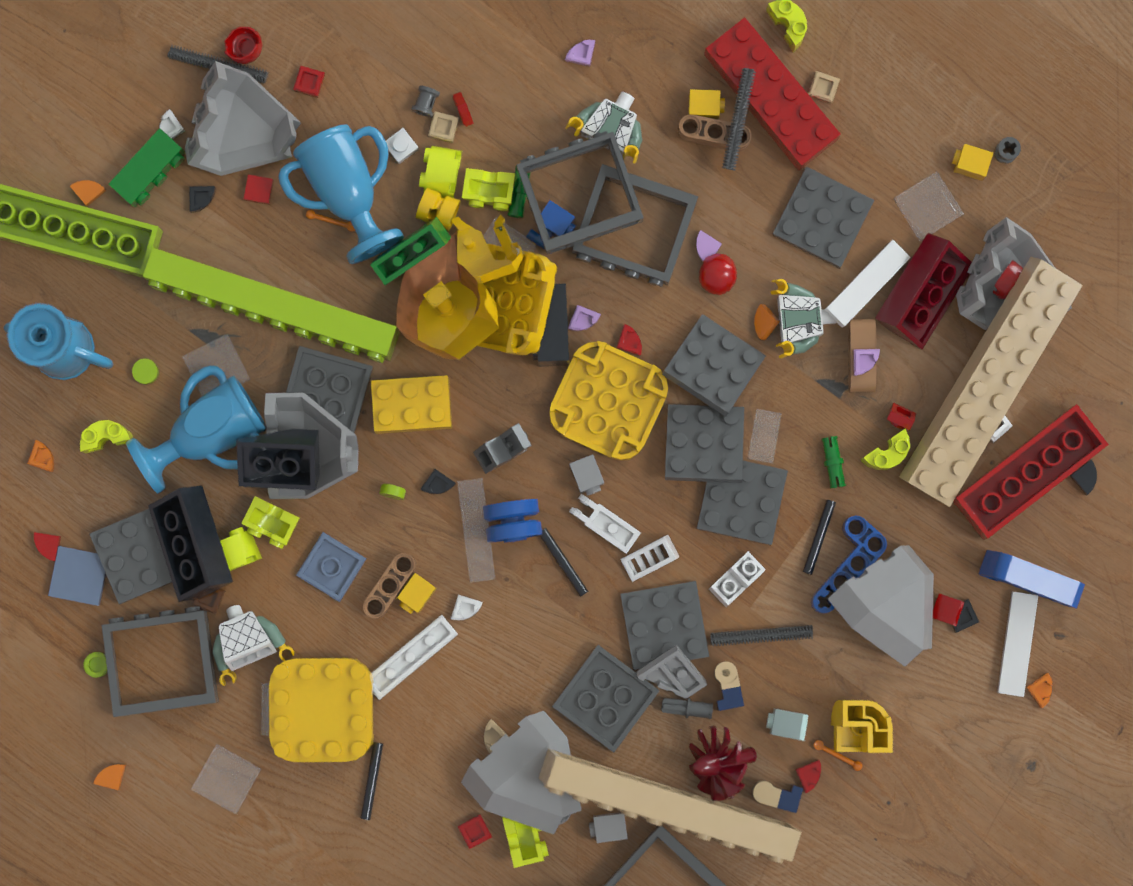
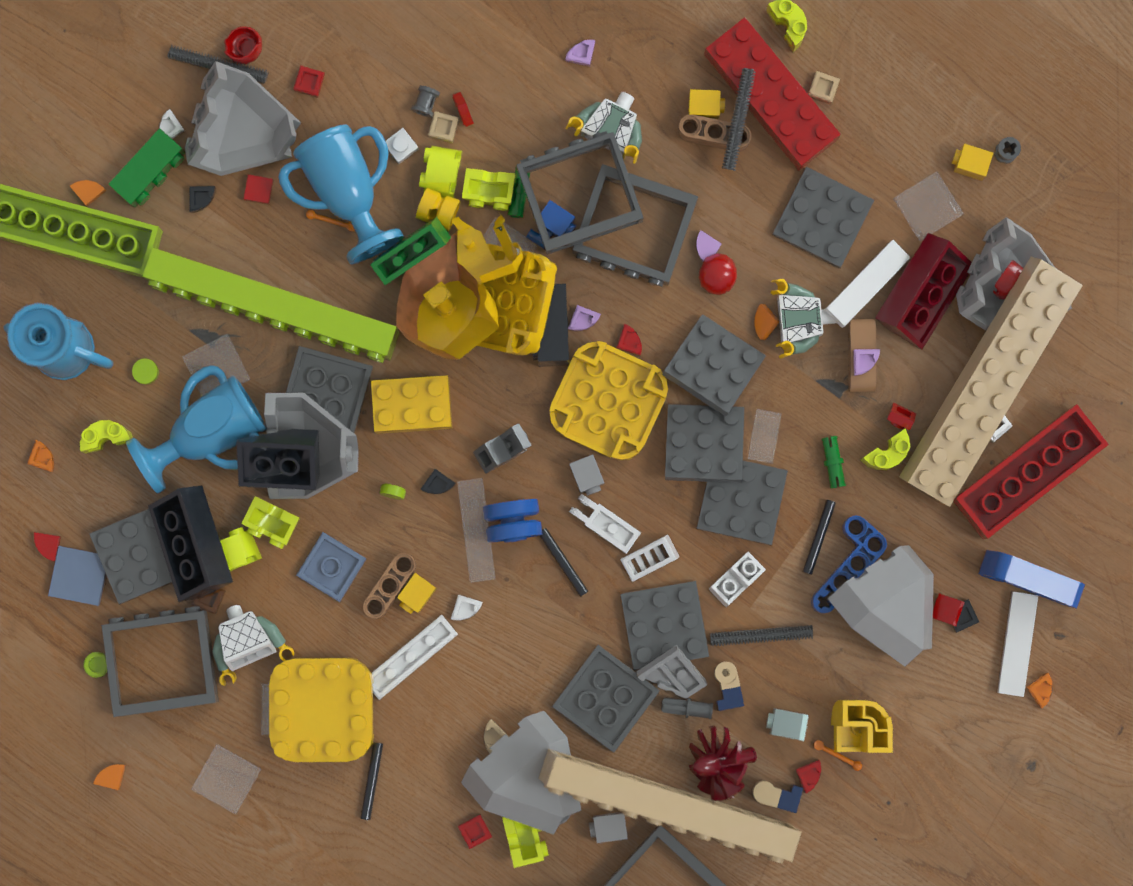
(1086, 477): black tile -> none

